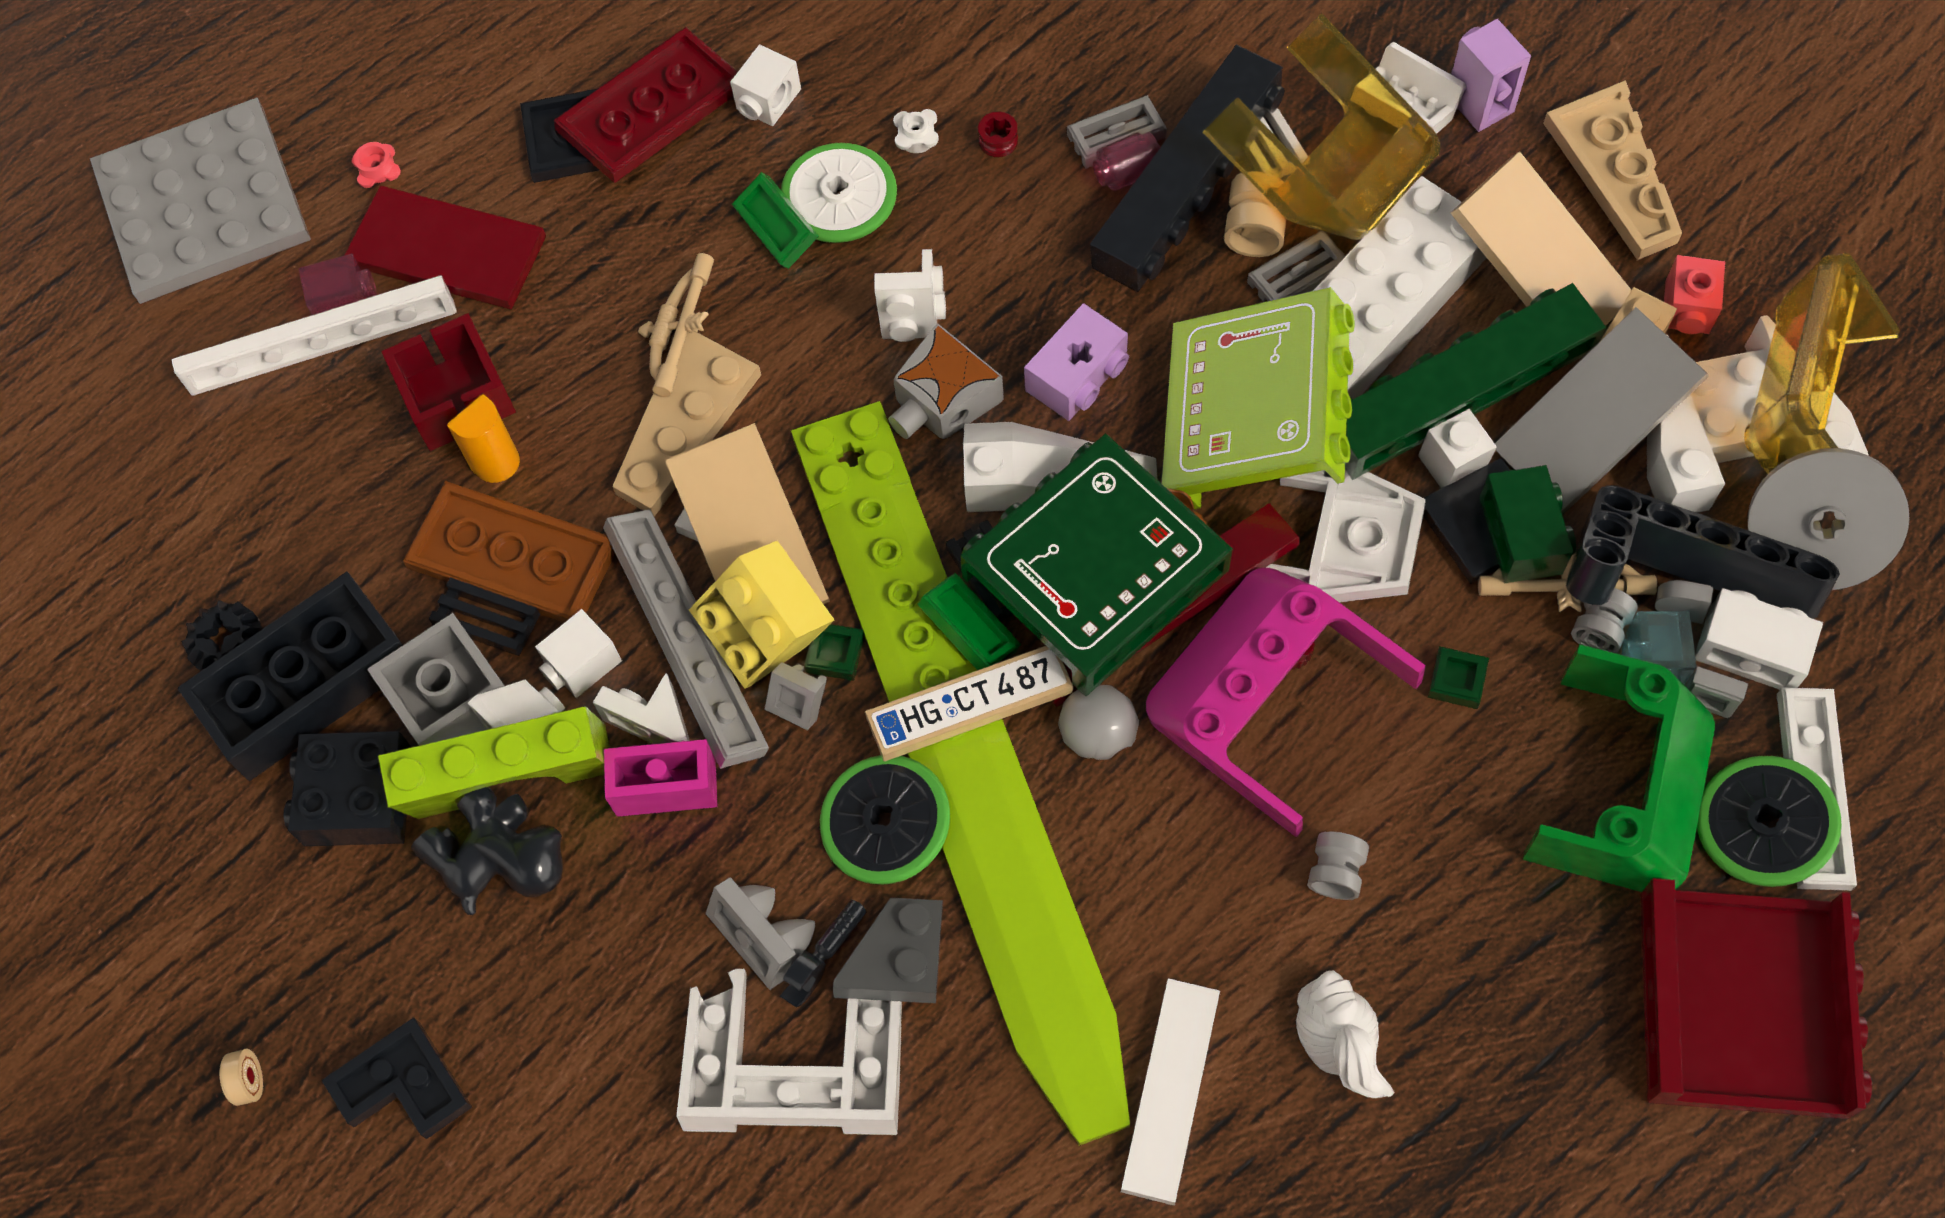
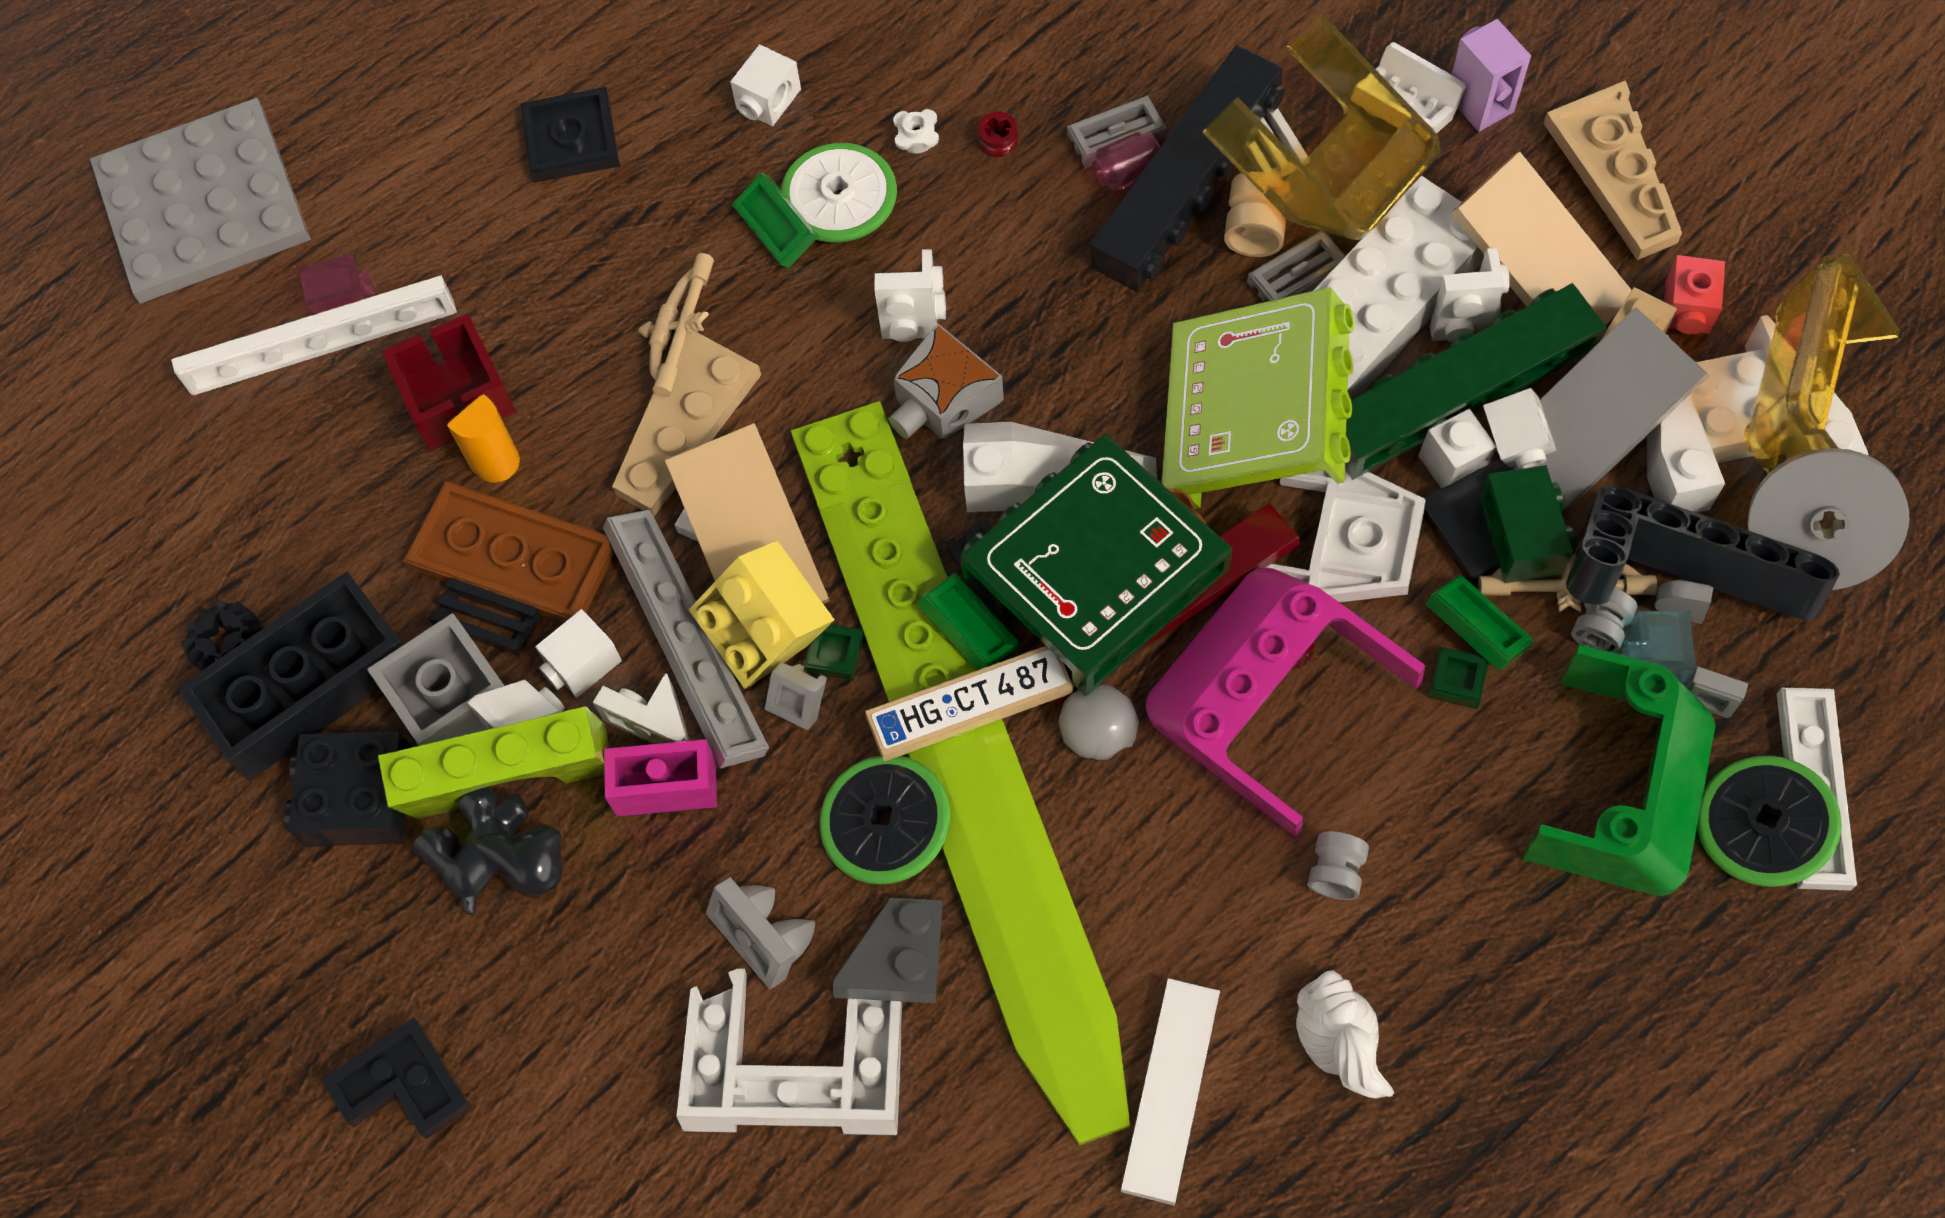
(241, 1077): tan tile -> none
(371, 155): coral plate -> none
(428, 238): dark red tile -> none
(648, 105): dark red tile -> none
(809, 968): black piece -> none
(1077, 362): lavender brick -> none
(1469, 299): none -> white bracket
(1479, 622): none -> green tile
(1520, 429): none -> white brick
(1753, 1003): dark red panel -> none
(1758, 640): white brick -> none

